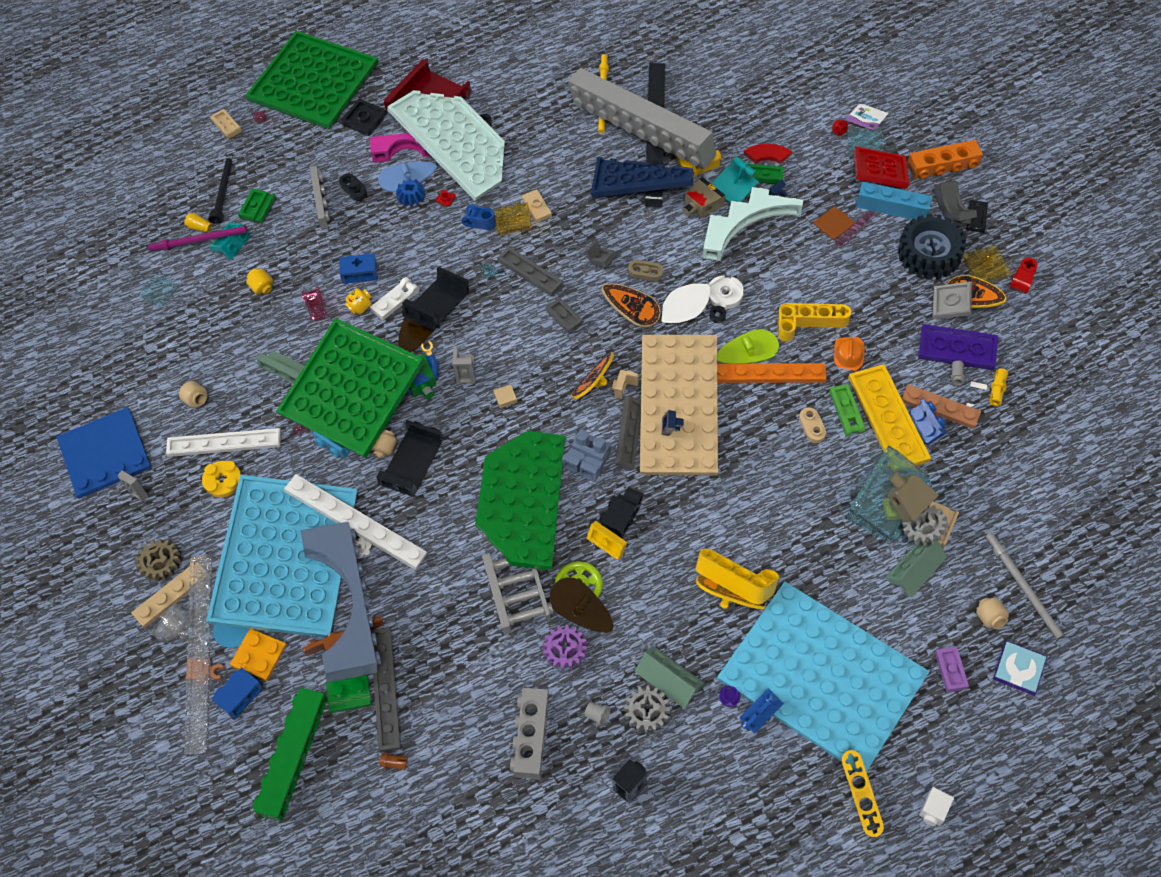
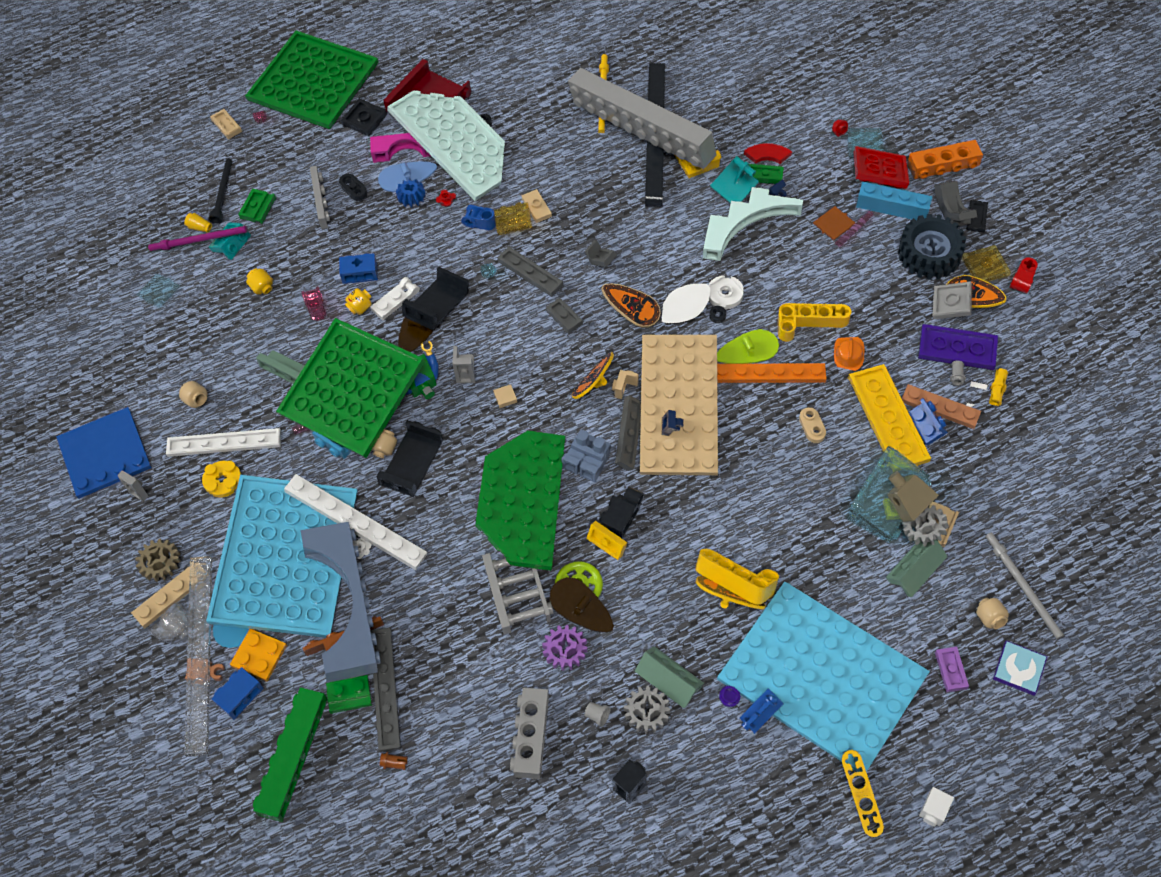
(634, 176): dark blue wing -> none
(645, 270): dark tan plate -> none
(703, 199): dark tan torso -> none
(847, 409): bright green plate -> none
(866, 116): sticker -> none

